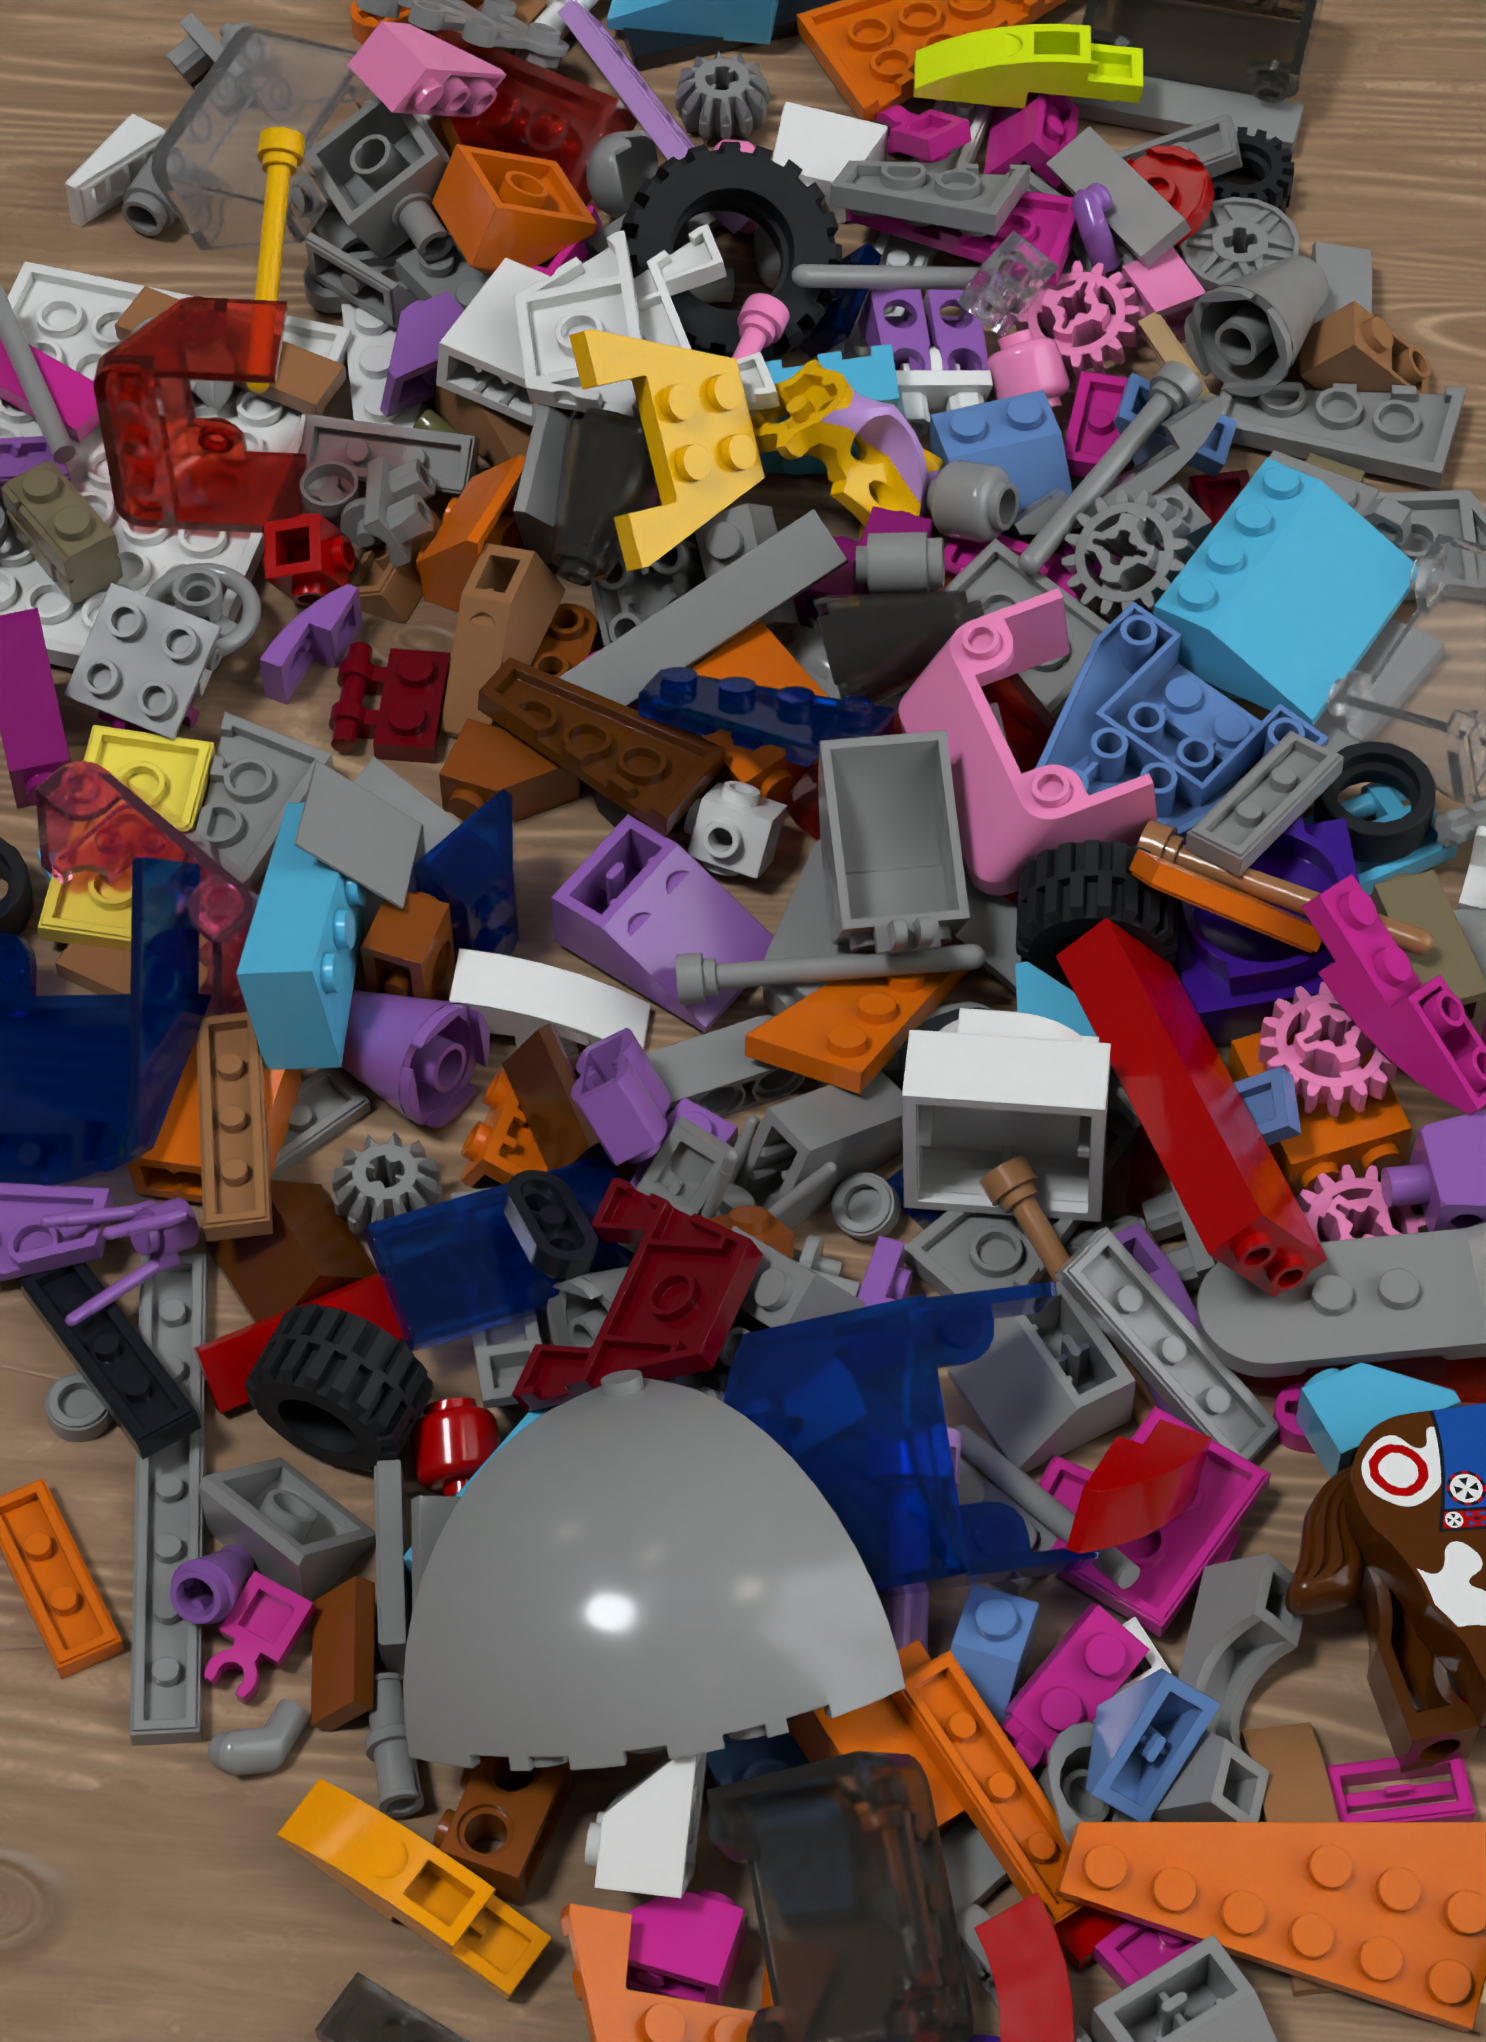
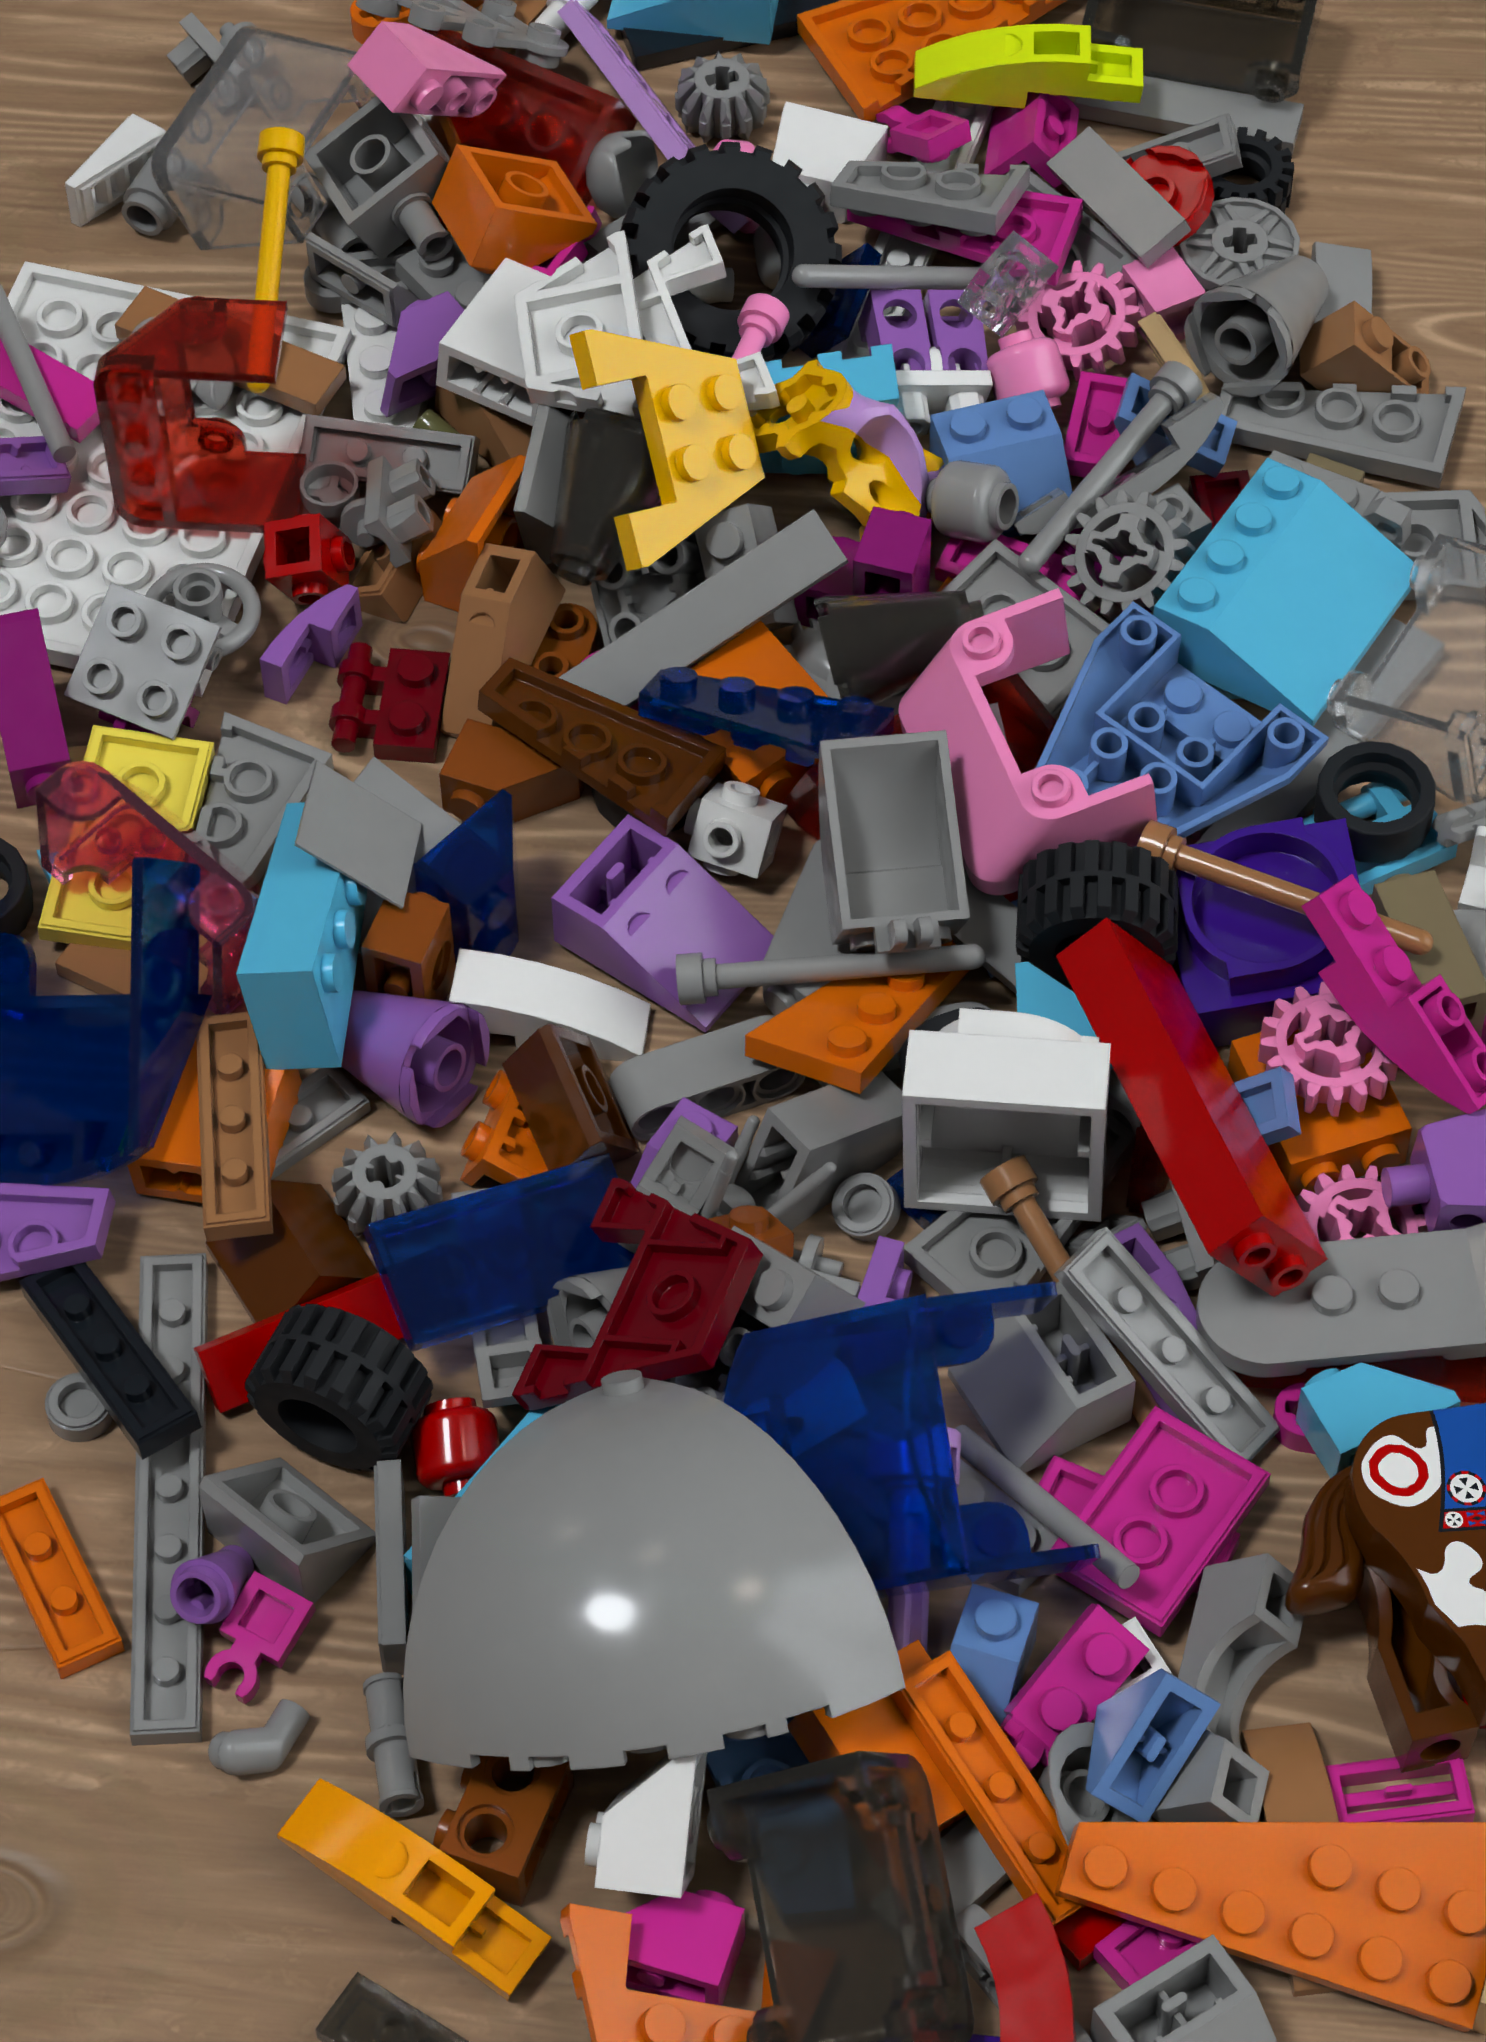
(62, 531): dark tan brick -> none
(153, 1230): medium lavender plant -> none
(343, 1654): dark orange tile -> none
(550, 1224): black plate -> none
(622, 1098): medium lavender brick -> none
(901, 562): light grey brick -> none
(1089, 212): medium lavender arm -> none
(1138, 1487): red slope -> none
(1225, 901): orange tile -> none
(1264, 803): light grey tile -> none

